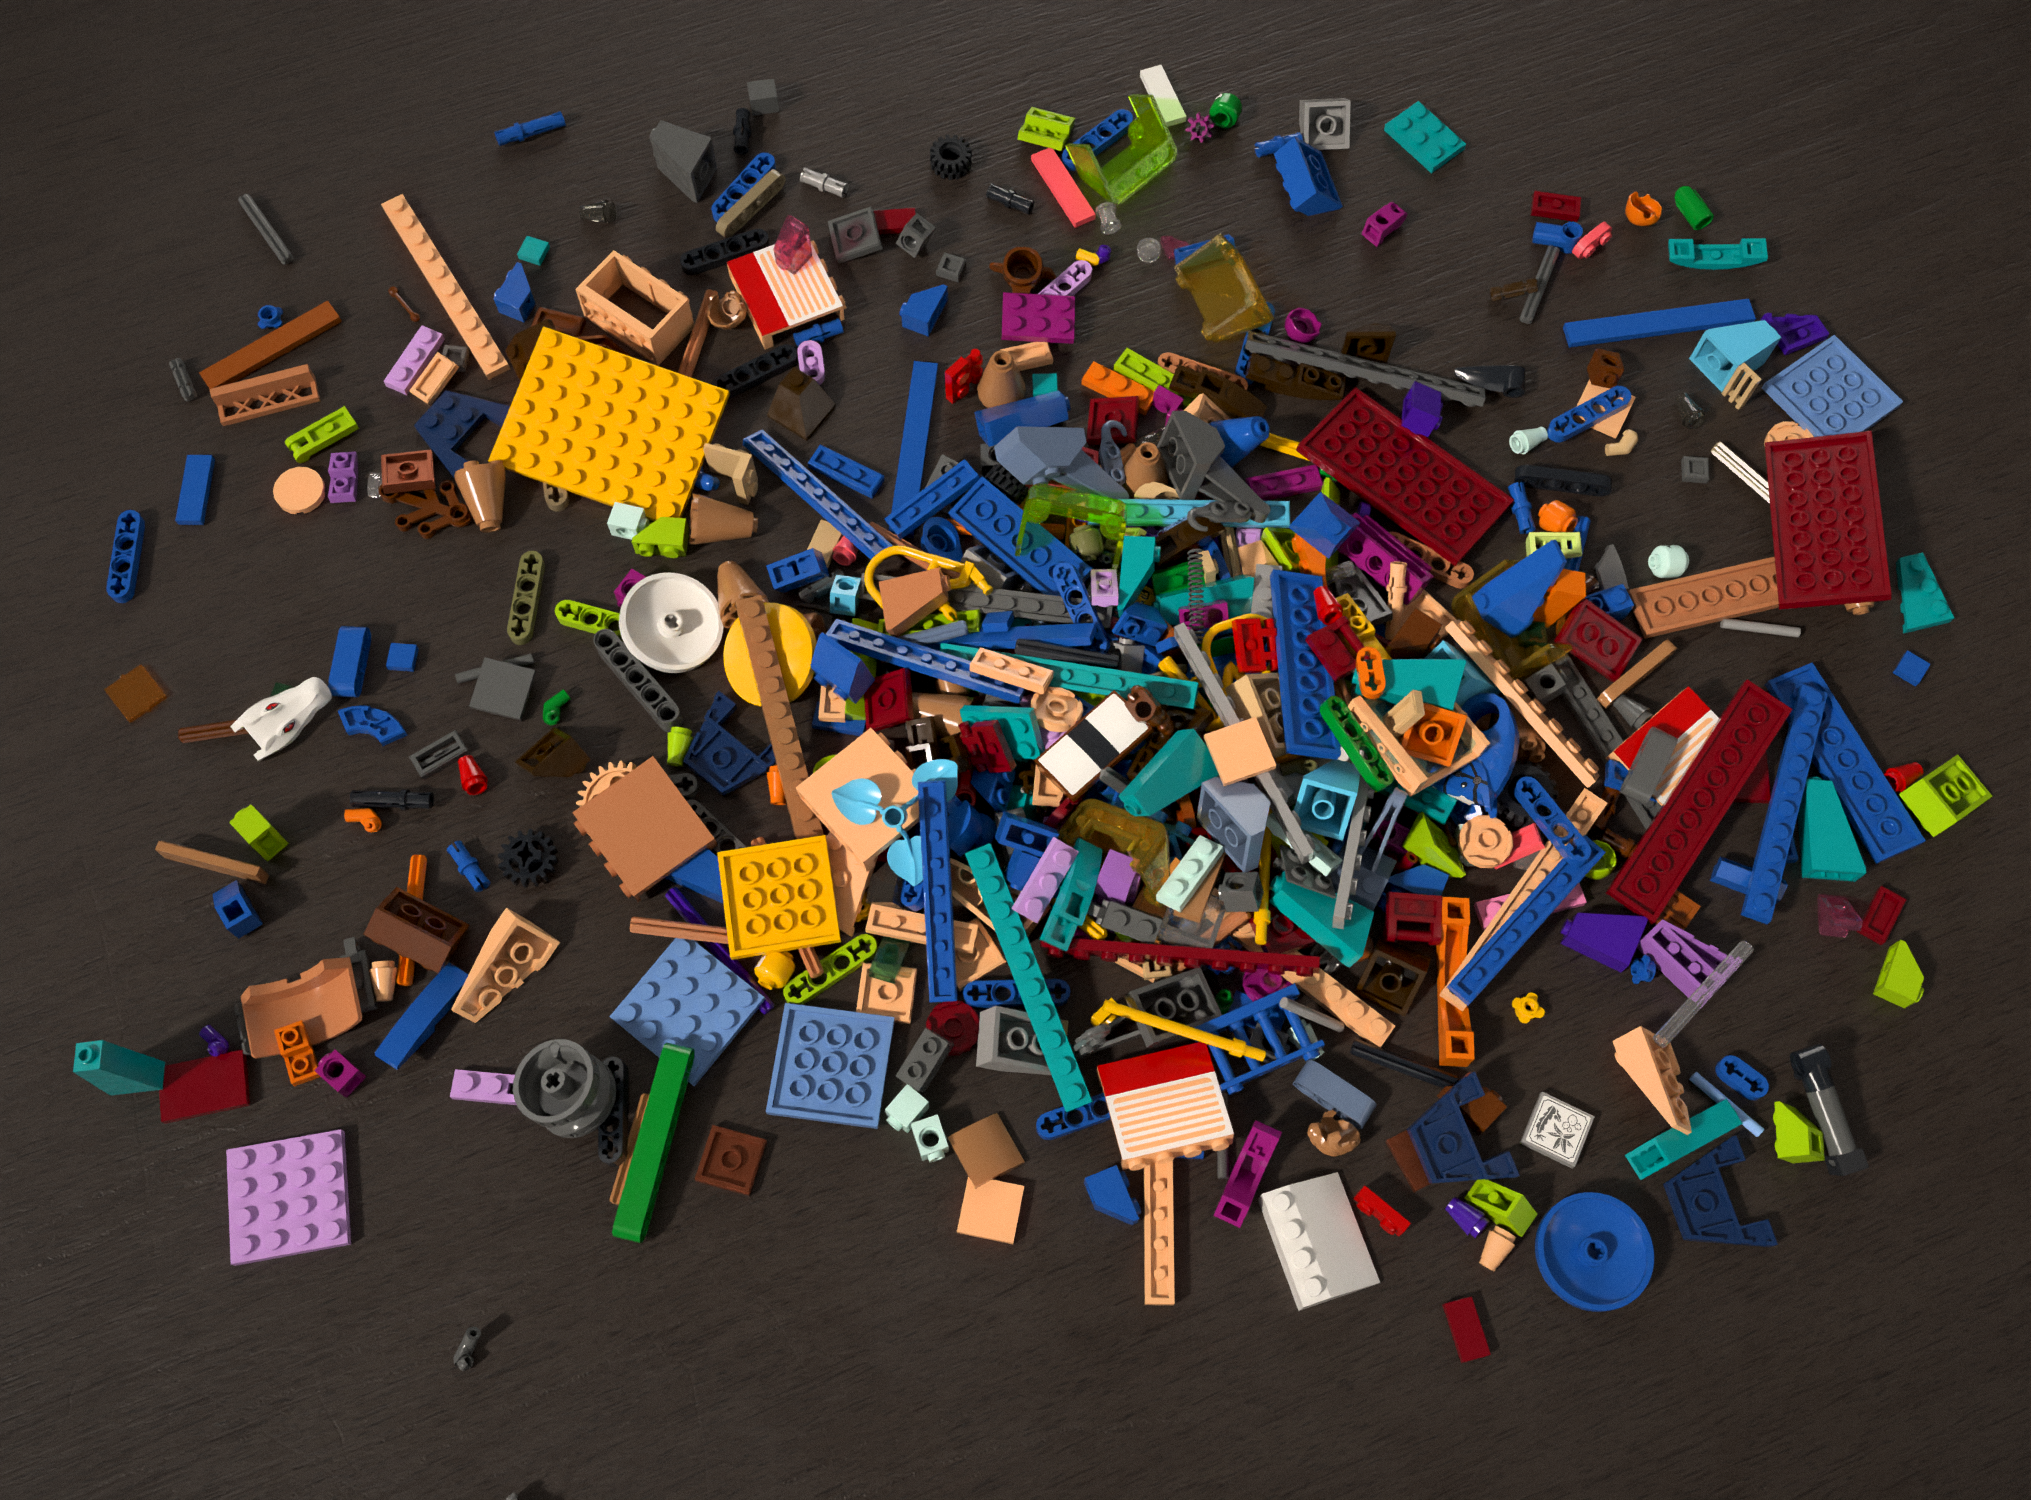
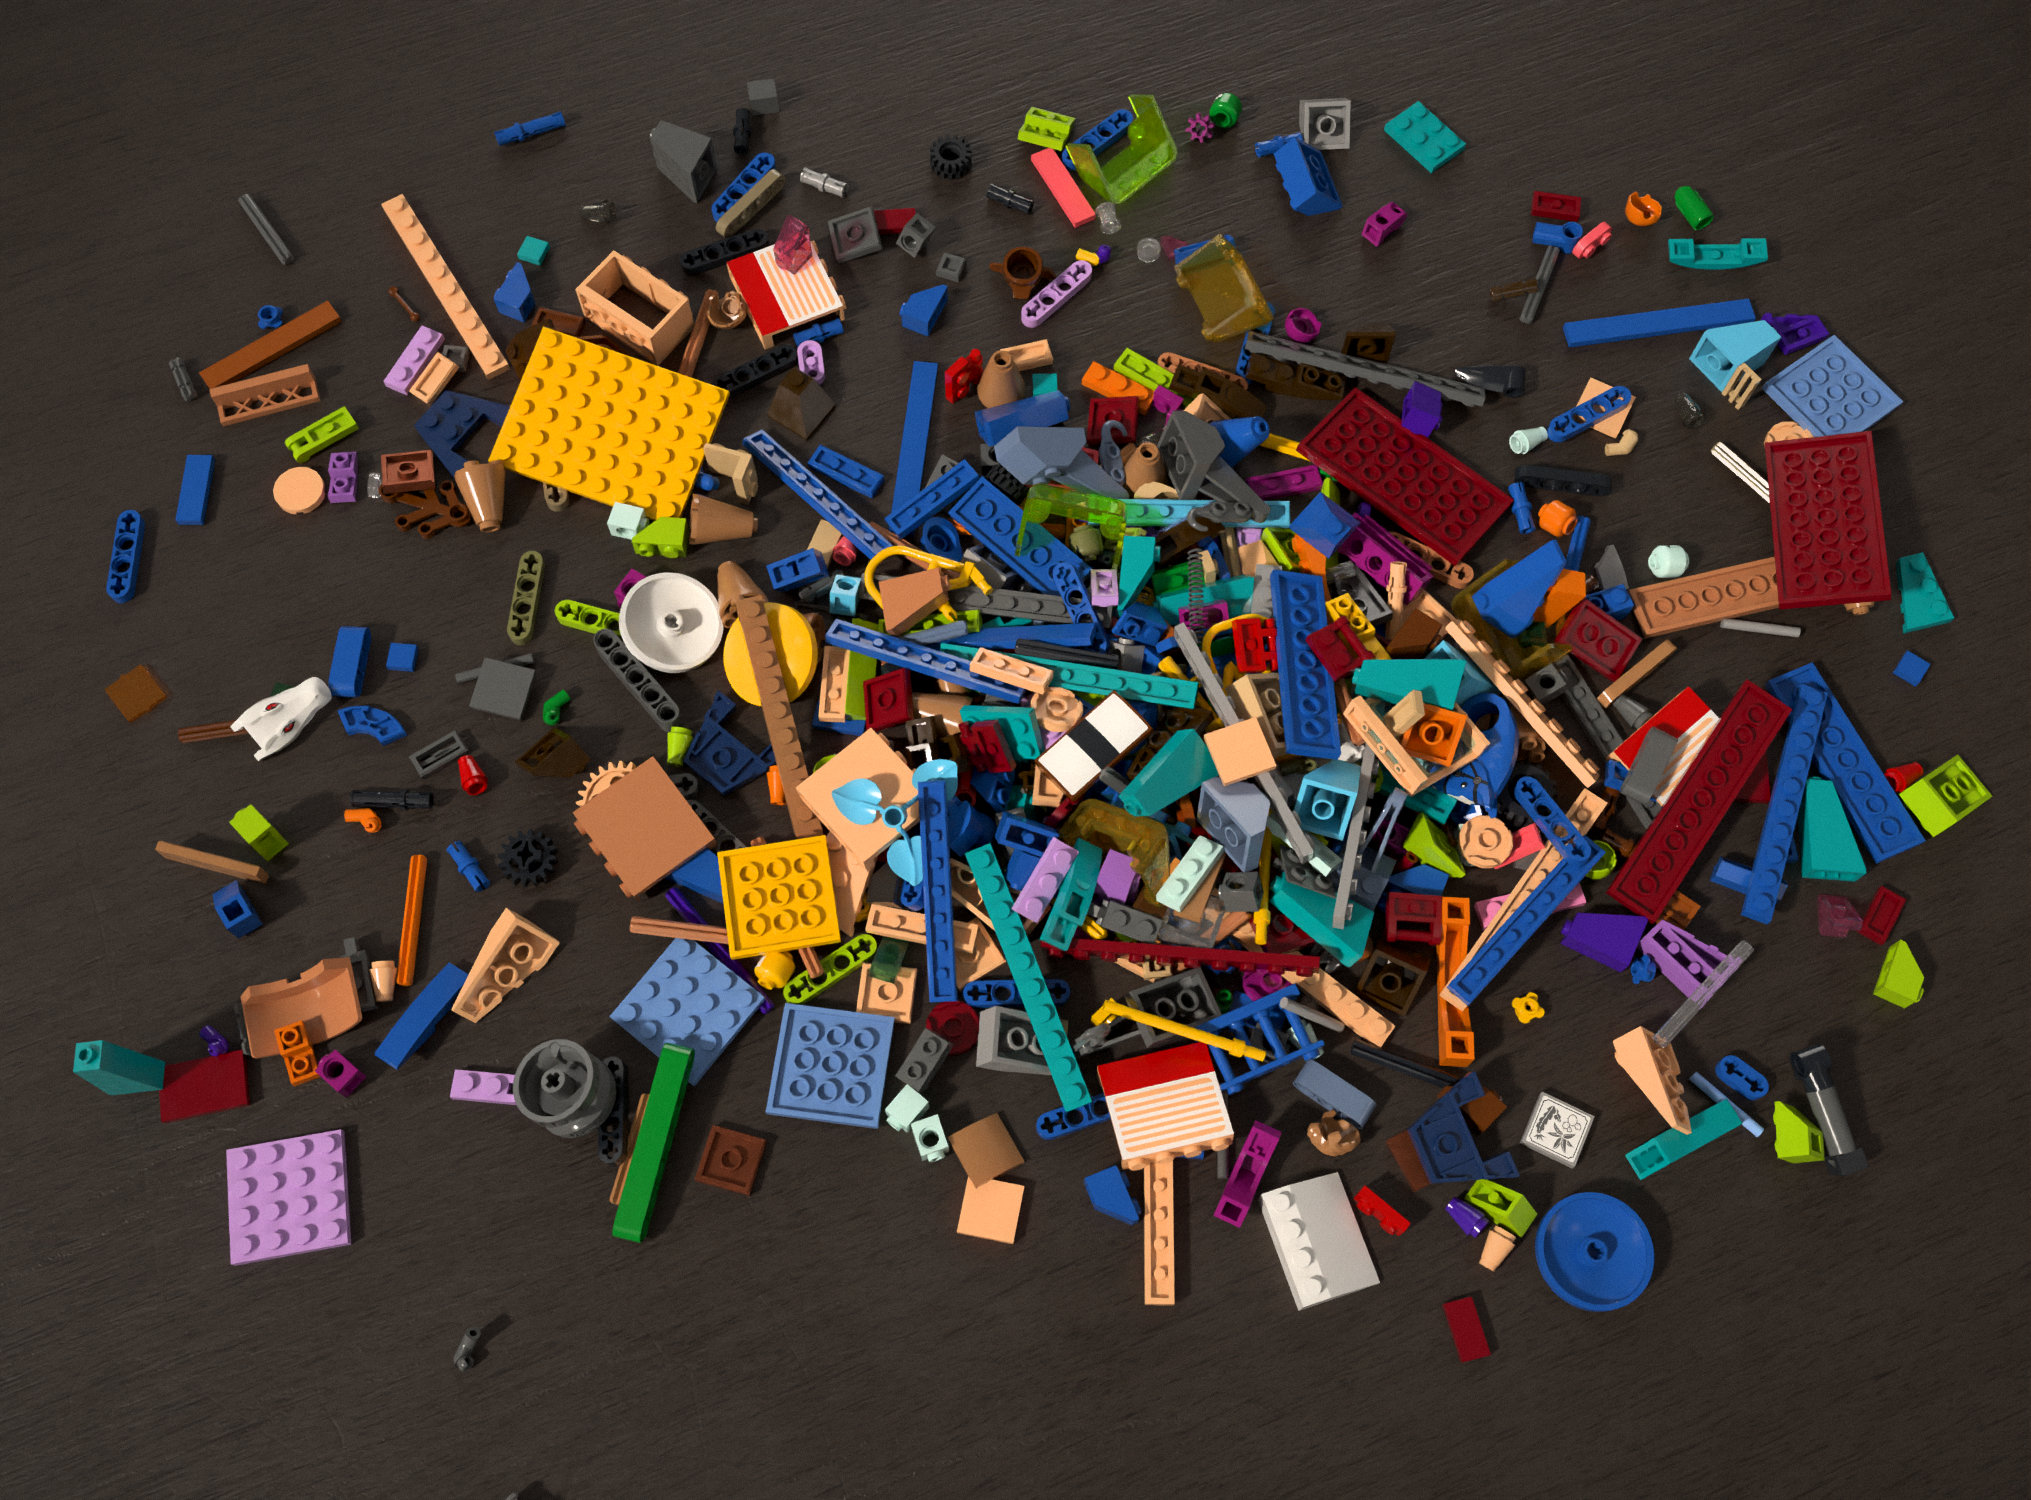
(416, 929): reddish brown slope -> none
(840, 669): blue slope -> none
(998, 621): blue tile -> none
(1038, 318): magenta plate -> none
(1148, 710): reddish brown animal -> none
(1158, 84): white tile -> none
(1327, 605): red cone -> none
(1358, 741): green beam -> none
(1376, 671): orange beam -> none
(1543, 538): yellowish green slope -> none
(1605, 368): reddish brown brick -> none
(1695, 469): dark grey tile -> none
(1704, 1205): dark blue wing -> none

